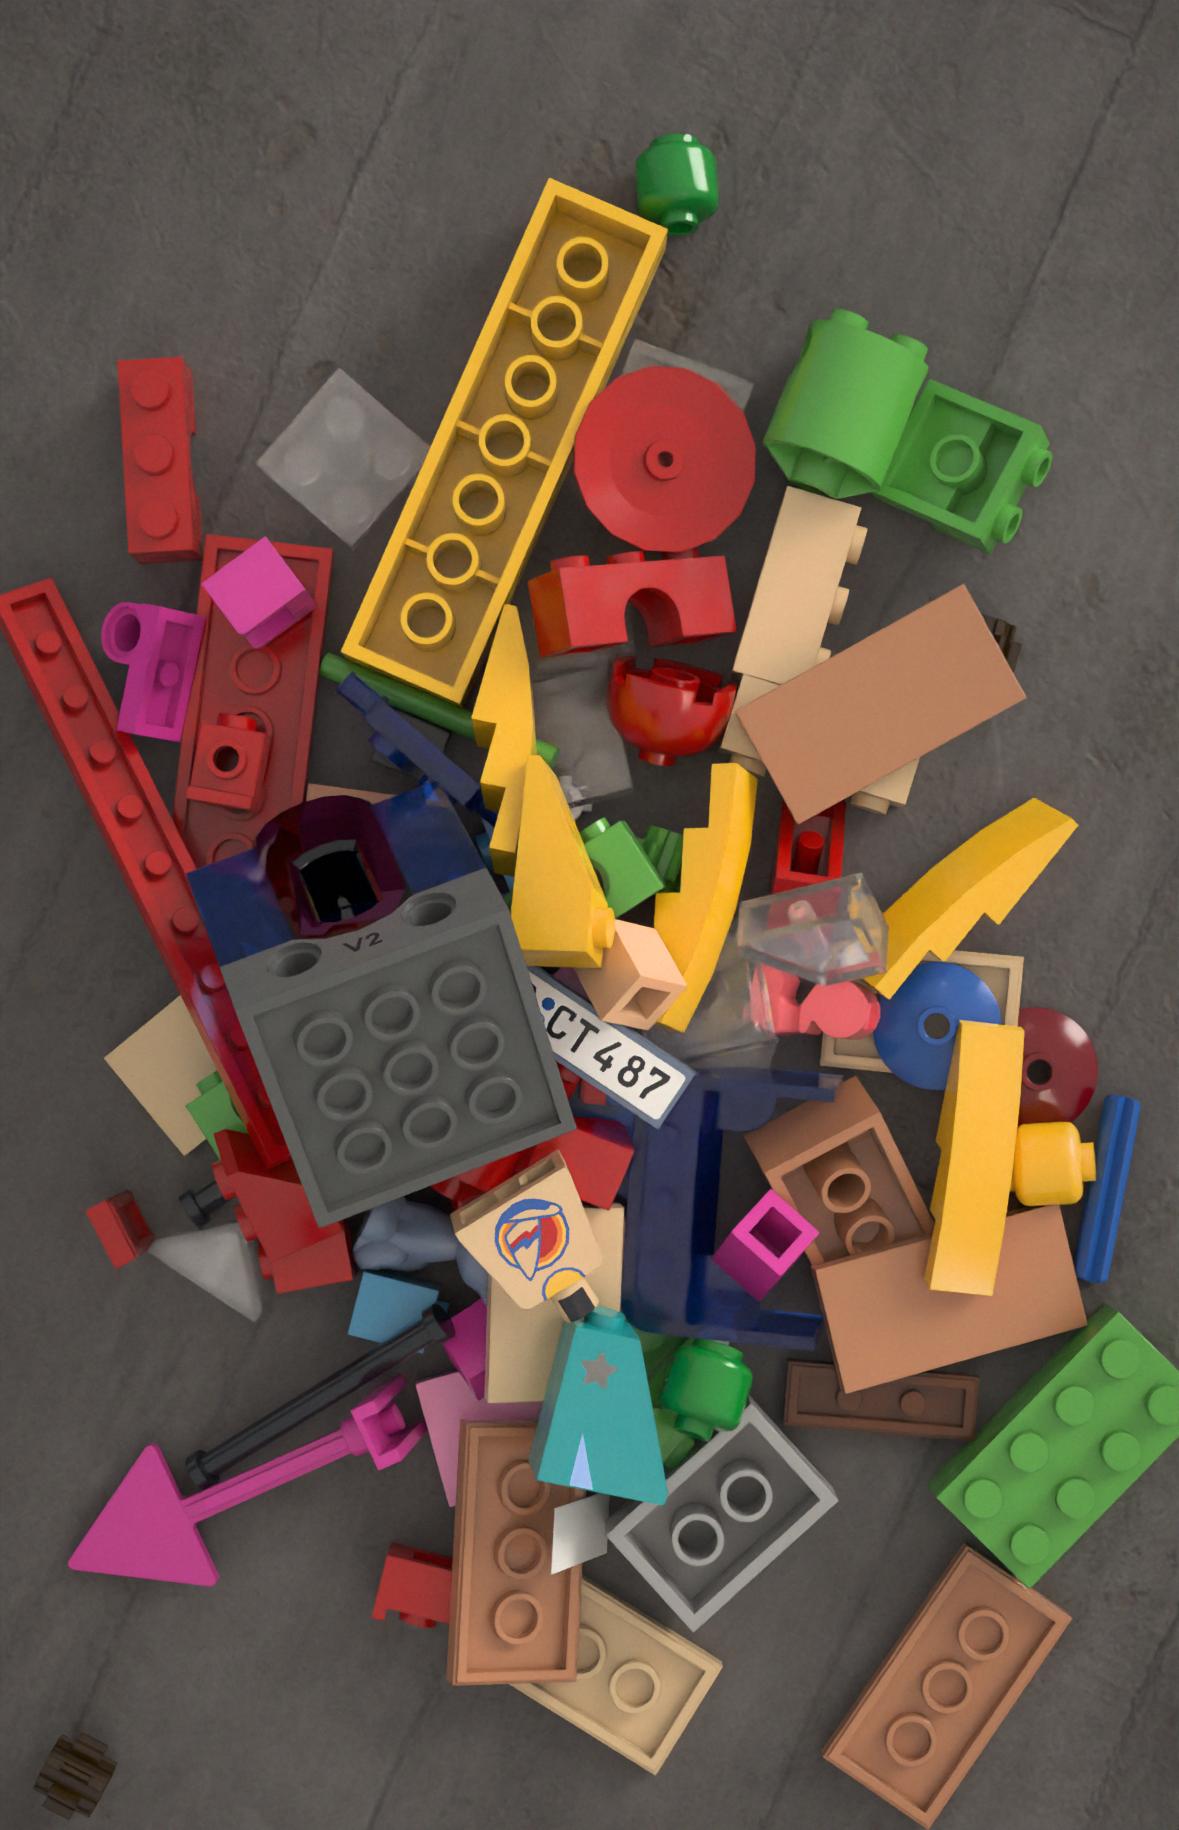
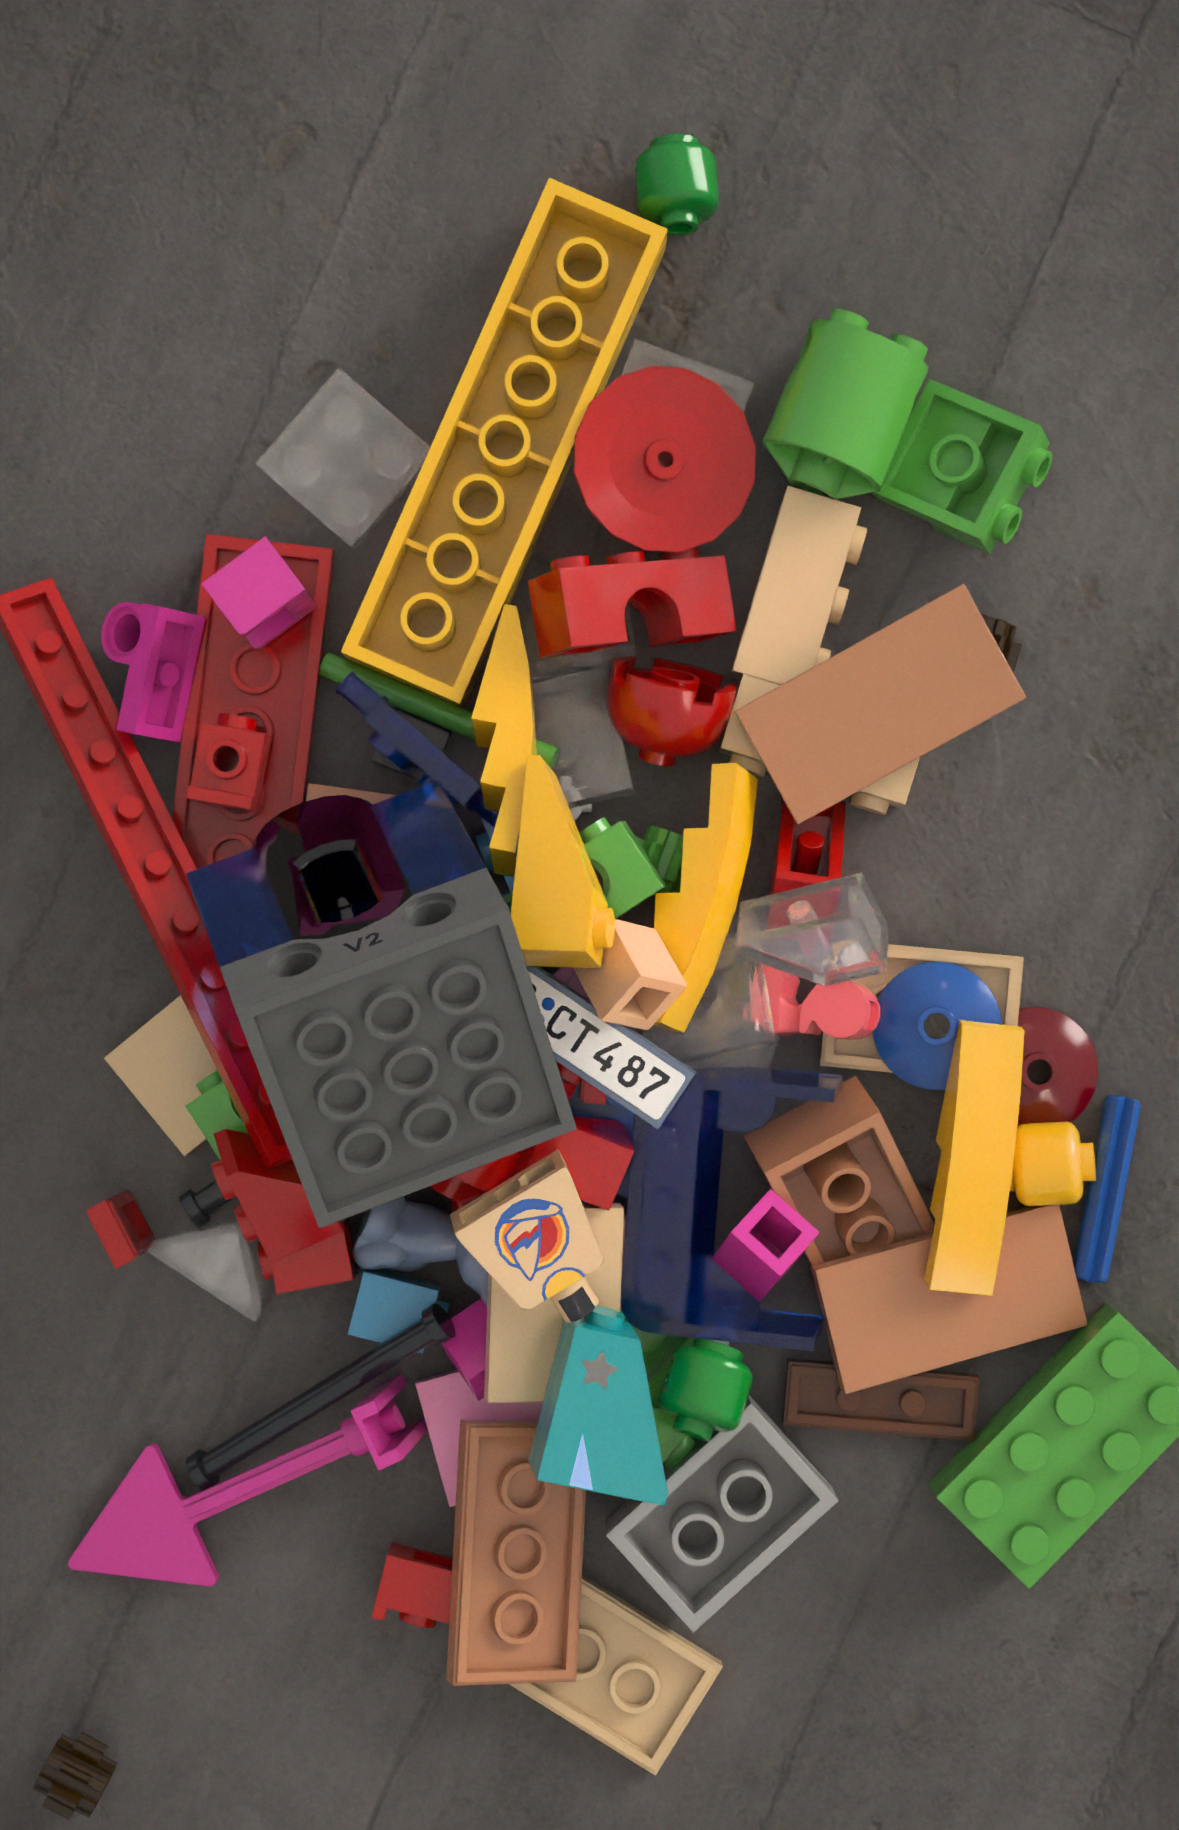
(157, 466): red arch -> none
(579, 1531): white sticker -> none
(946, 1685): nougat tile -> none
(974, 880): yellow slope -> none

